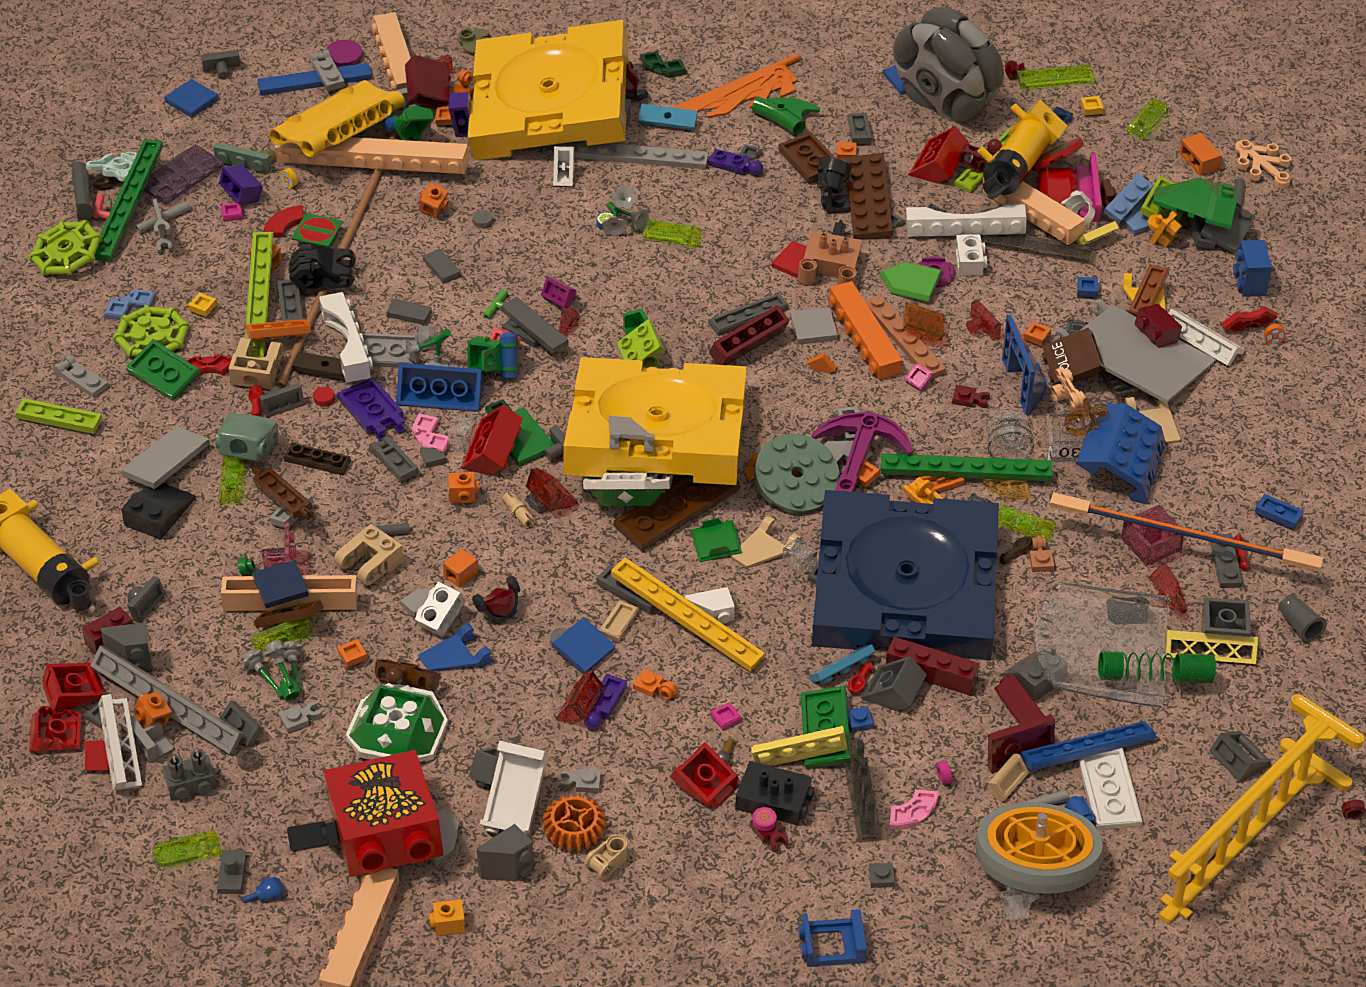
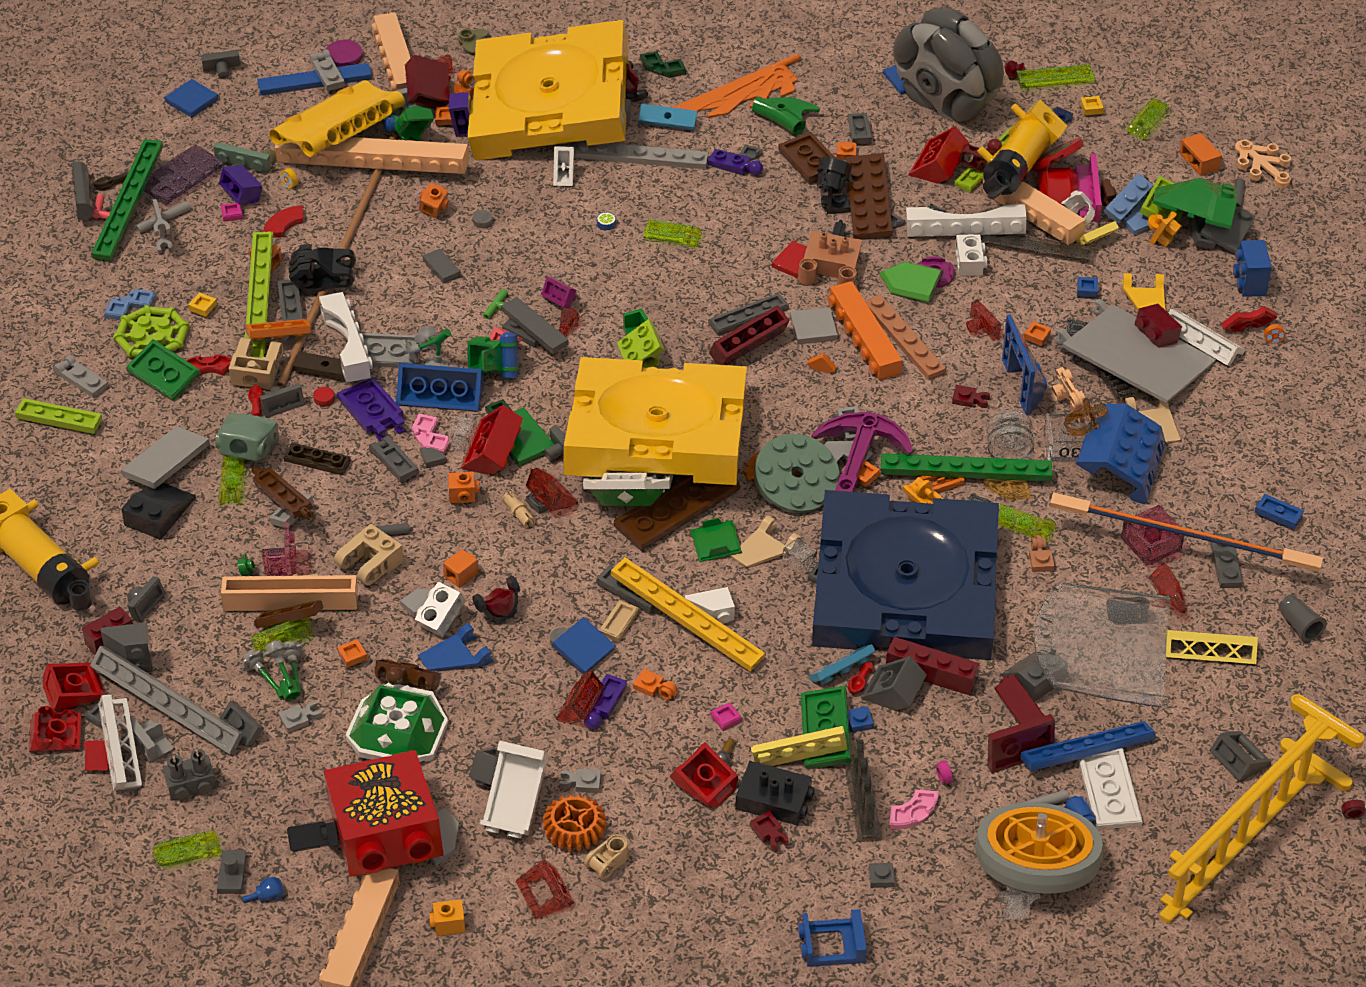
(75, 242): lime plate -> none
(113, 167): light aqua tile -> none
(152, 709): orange brick -> none
(249, 760): clear smoke tile -> none
(280, 584): dark blue tile -> none
(317, 230): piece -> none
(409, 311): dark grey tile -> none
(506, 856): dark grey slope -> none
(562, 897): none -> clear red tile
(623, 199): light grey plant -> none
(627, 428): light grey flag -> none
(764, 819): dark pink tile -> none
(919, 377): tile -> none
(923, 321): clear orange tile -> none
(1008, 777): tan tile -> none
(1020, 546): dark brown piece -> none
(1074, 352): reddish brown brick -> none
(1149, 288): dark orange tile -> none
(1186, 667): green piece -> none
(1226, 617): dark grey slope -> none
(1243, 560): red piece -> none

